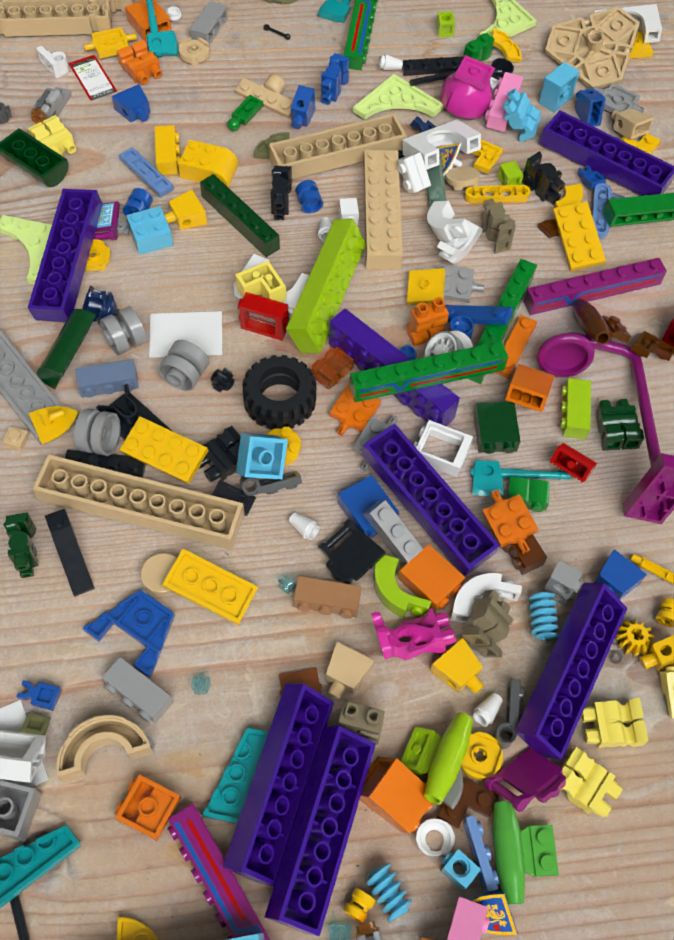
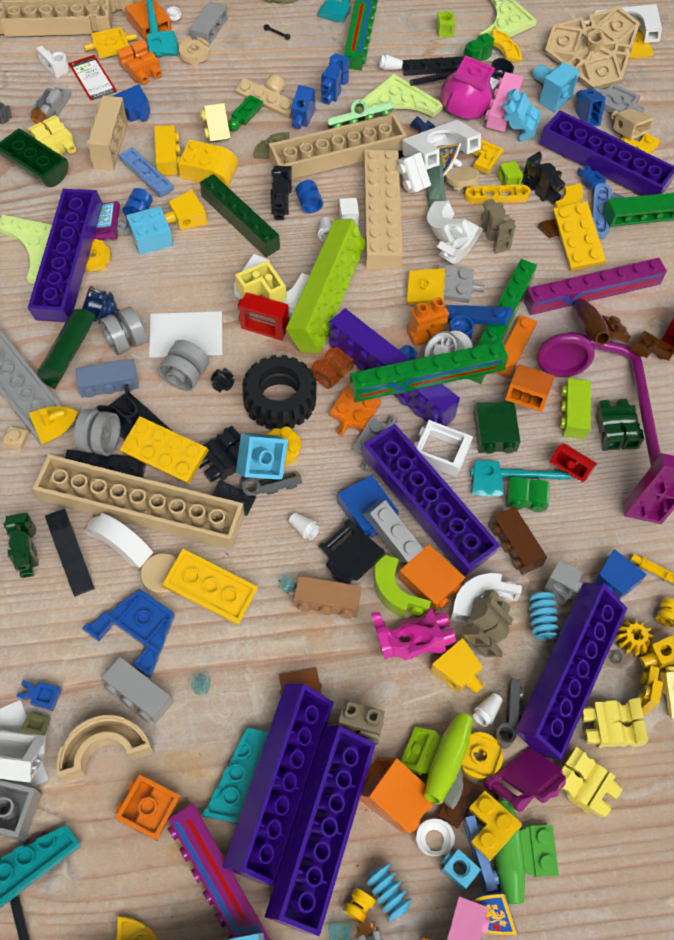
(107, 133): none -> tan brick
(120, 538): none -> white arch
(216, 122): none -> light yellow brick
(347, 670): tan torso -> none
(368, 113): none -> plate
(499, 825): none -> yellow plate
(510, 521): orange plate -> none
(540, 72): none -> medium azure brick
(651, 689): none -> yellow plate

